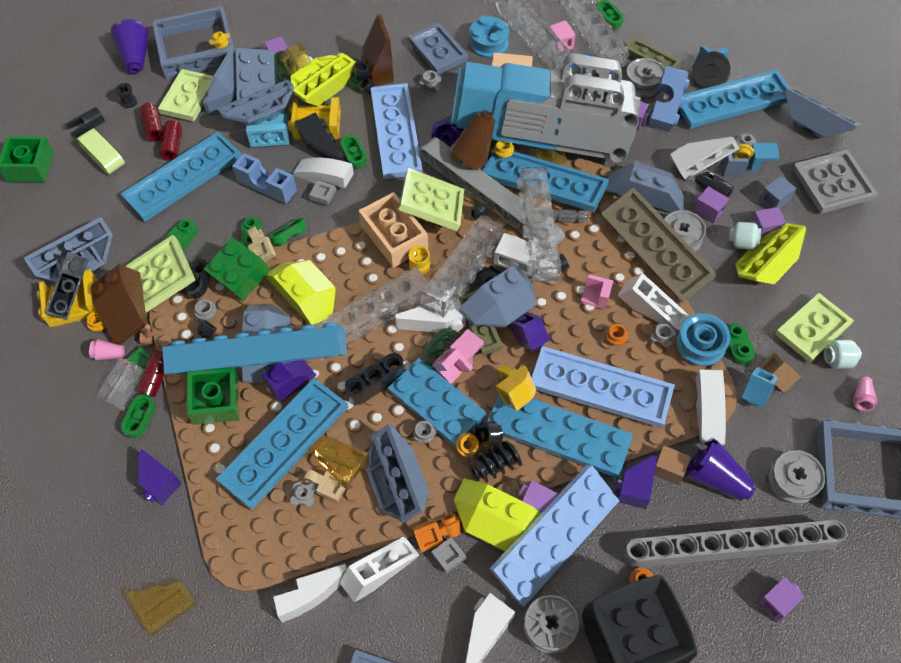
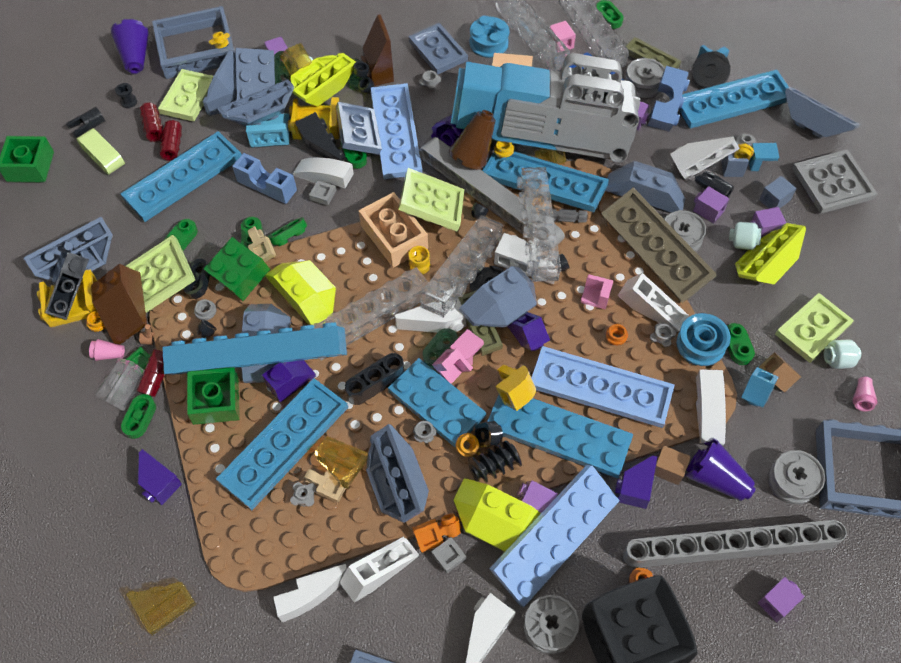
(358, 128): none -> sand blue plate

